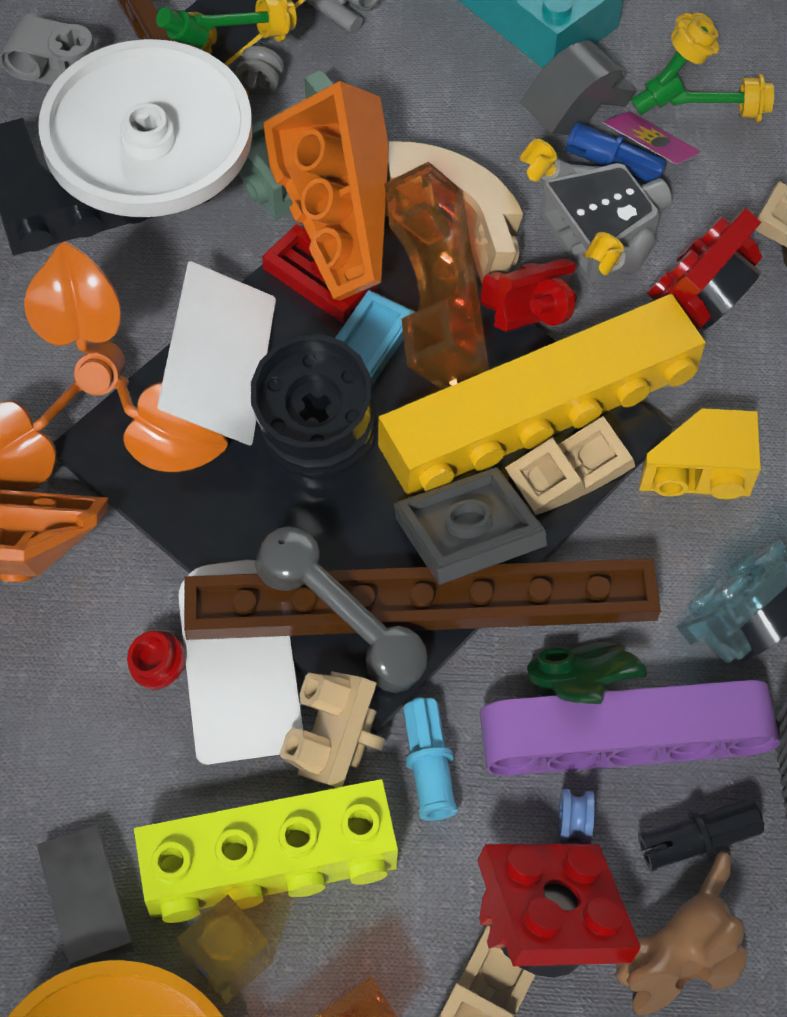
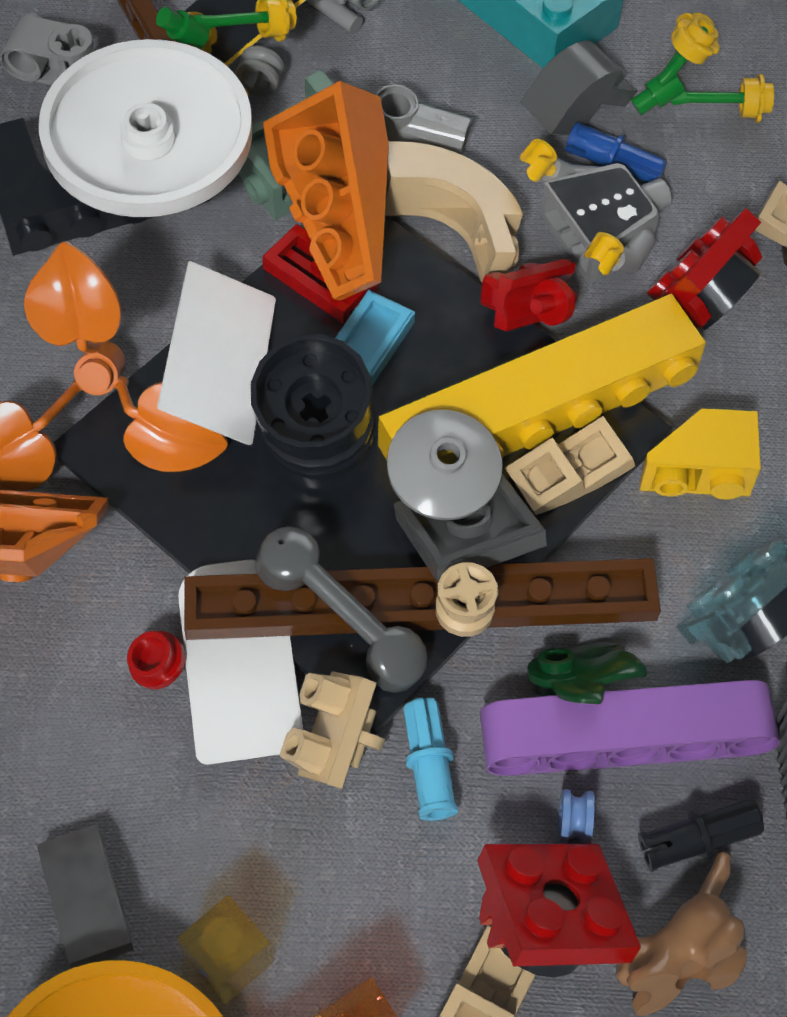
(266, 850): neon yellow brick -> none
(419, 123): none -> light grey piece
(440, 488): none -> light grey dish
(446, 333): clear orange arch -> none
(476, 589): none -> tan wheel
(652, 137): dark pink sticker -> none

